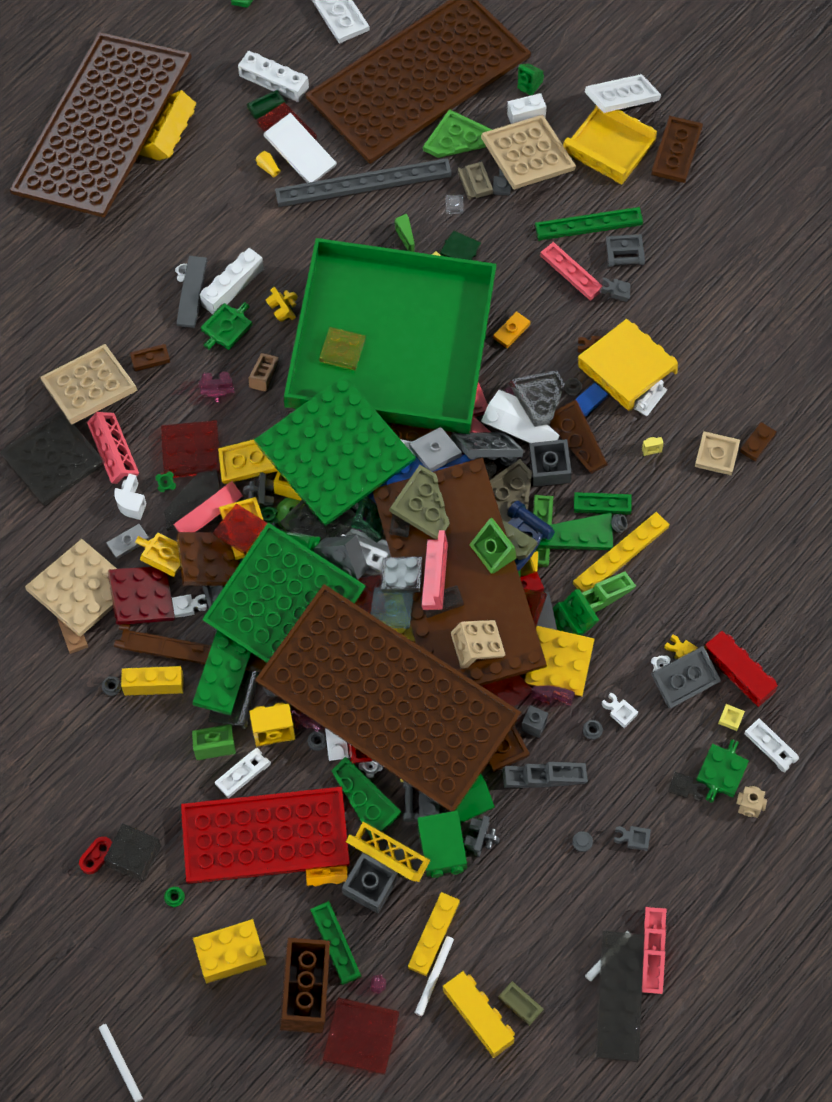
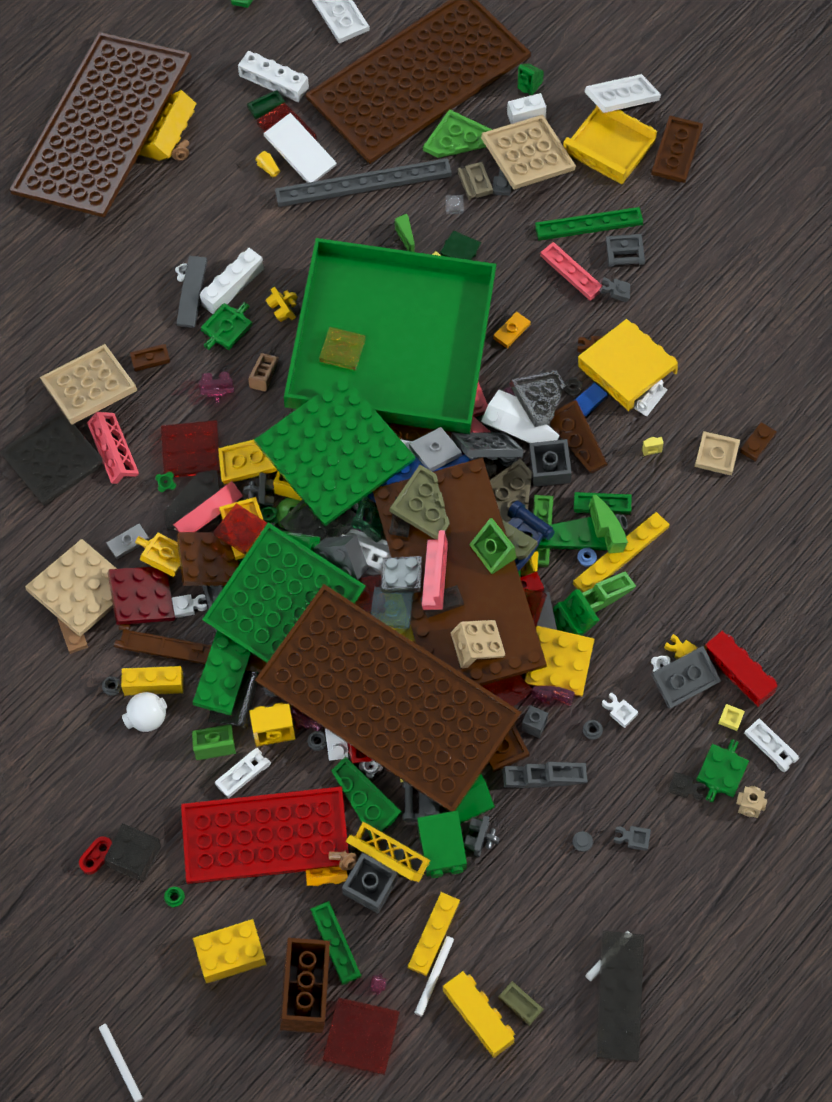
(128, 501): white brick -> none
(145, 712): none -> white brick
(181, 152): none -> medium nougat plate
(347, 860): none -> medium nougat plate
(586, 561): none -> medium blue plate
(607, 525): none -> bright green slope
(654, 950): coral slope -> none

